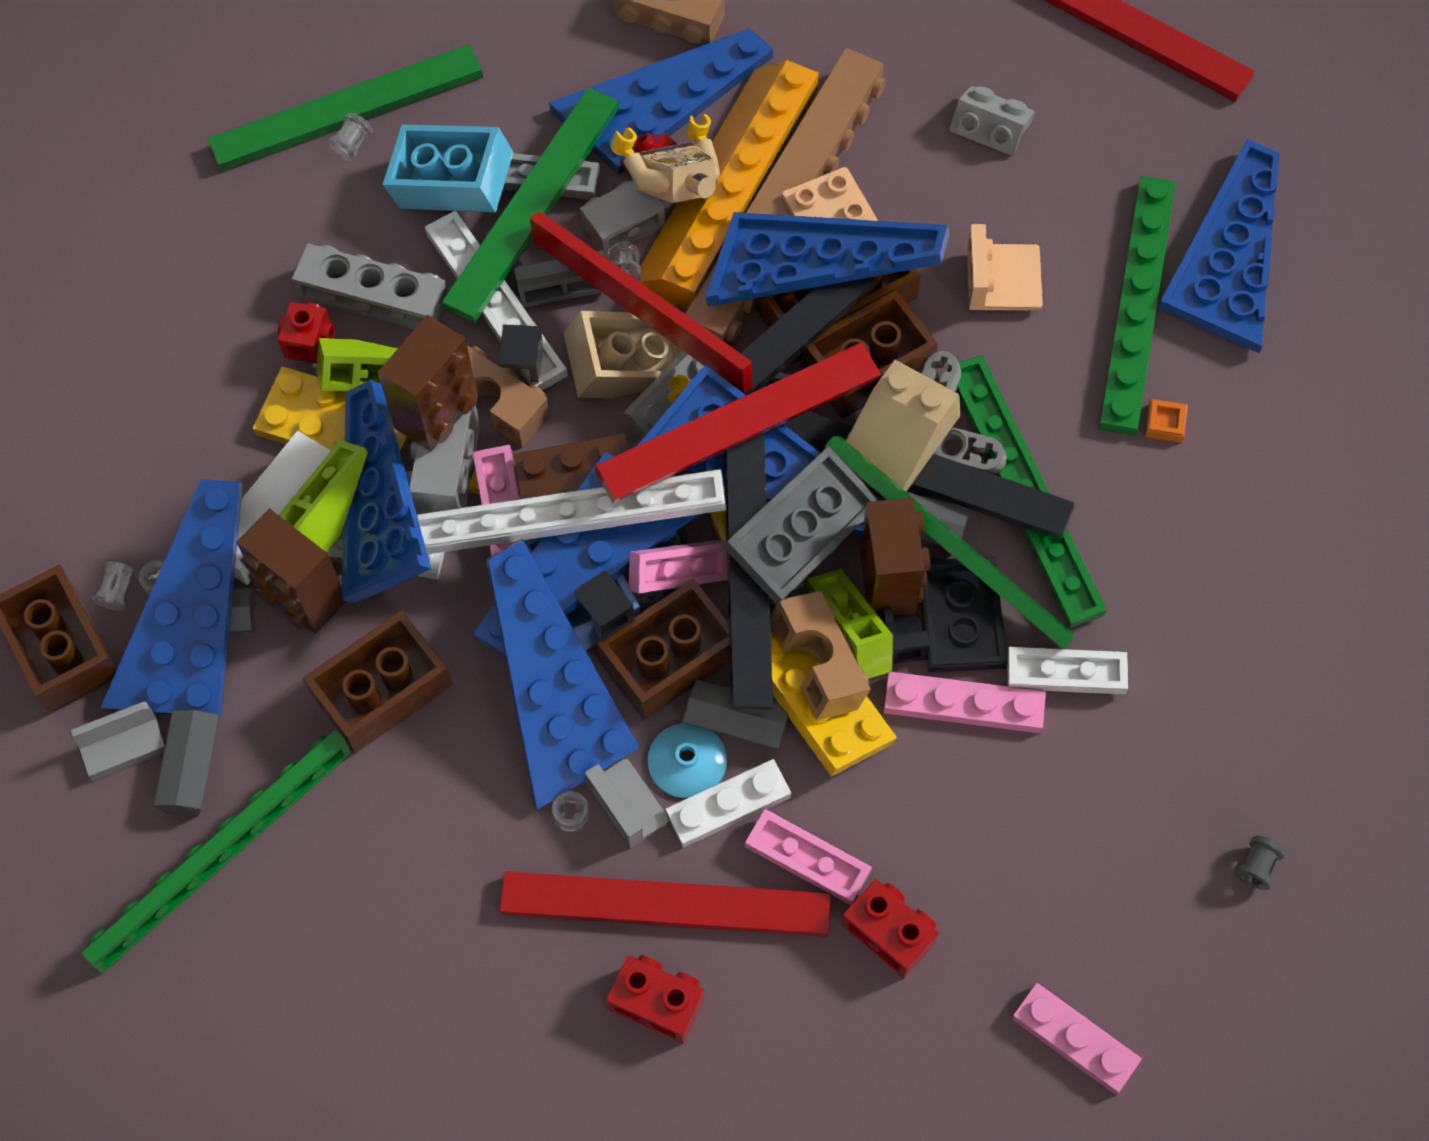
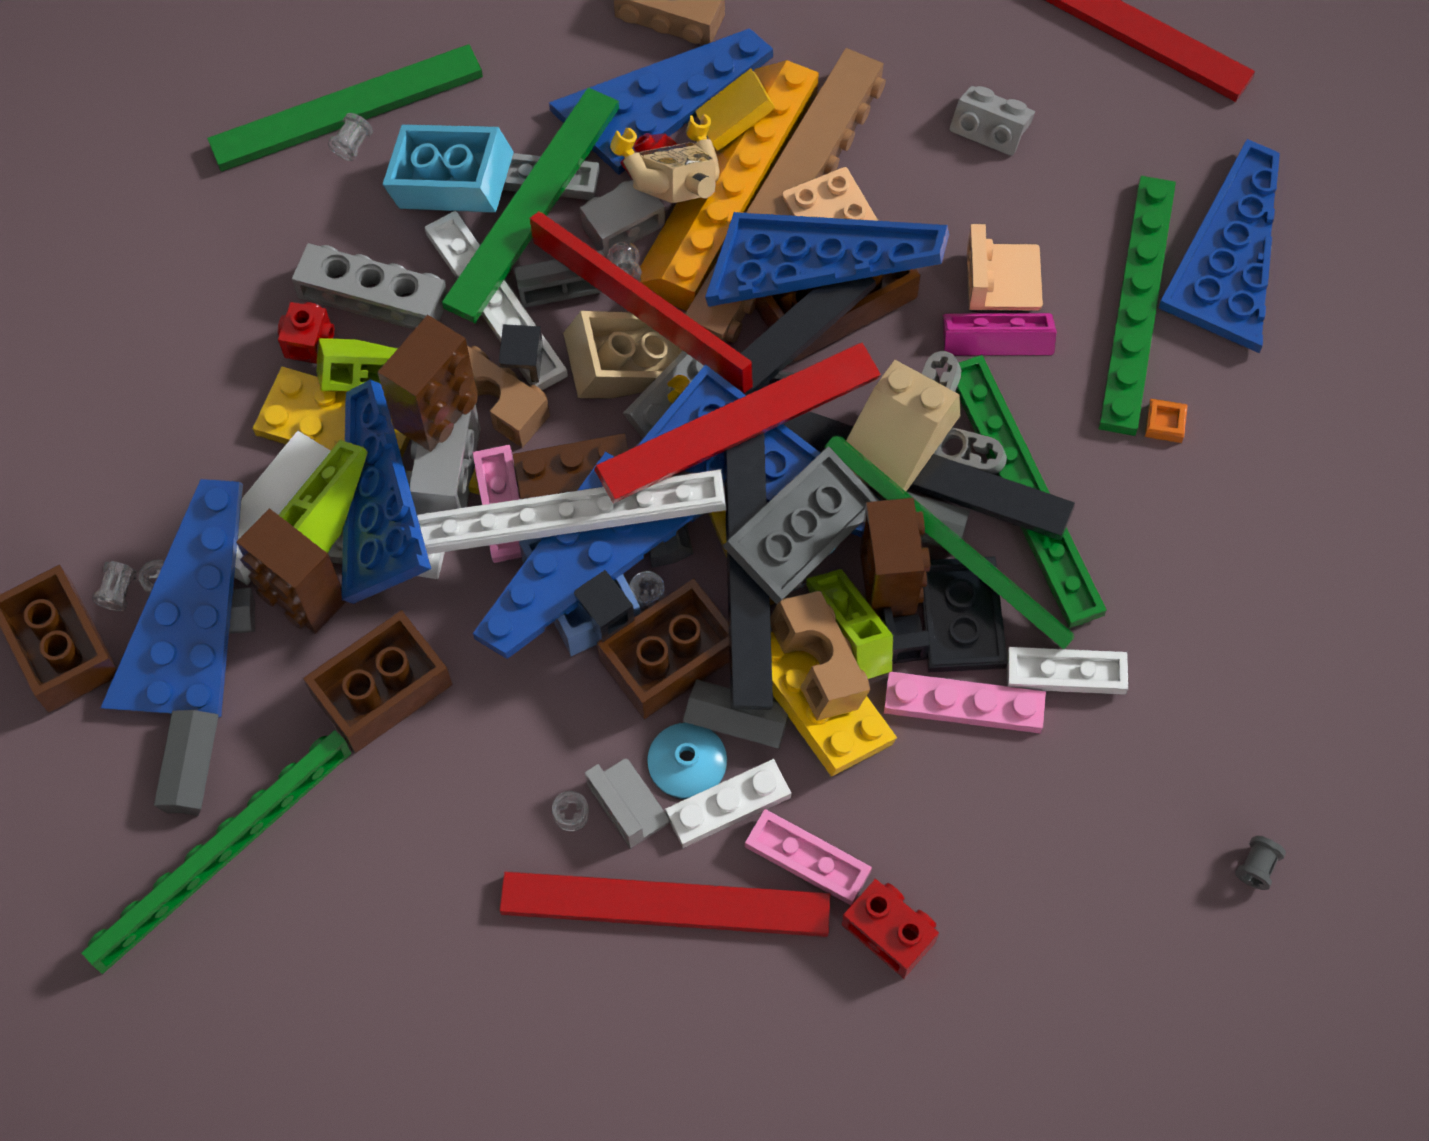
(119, 740): light grey panel -> none
(556, 692): blue wing -> none
(656, 997): red brick -> none
(677, 565): bright pink plate -> none
(736, 109): none -> yellow tile
(888, 333): reddish brown brick -> none
(999, 334): none -> dark pink slope
(1076, 1039): bright pink plate -> none

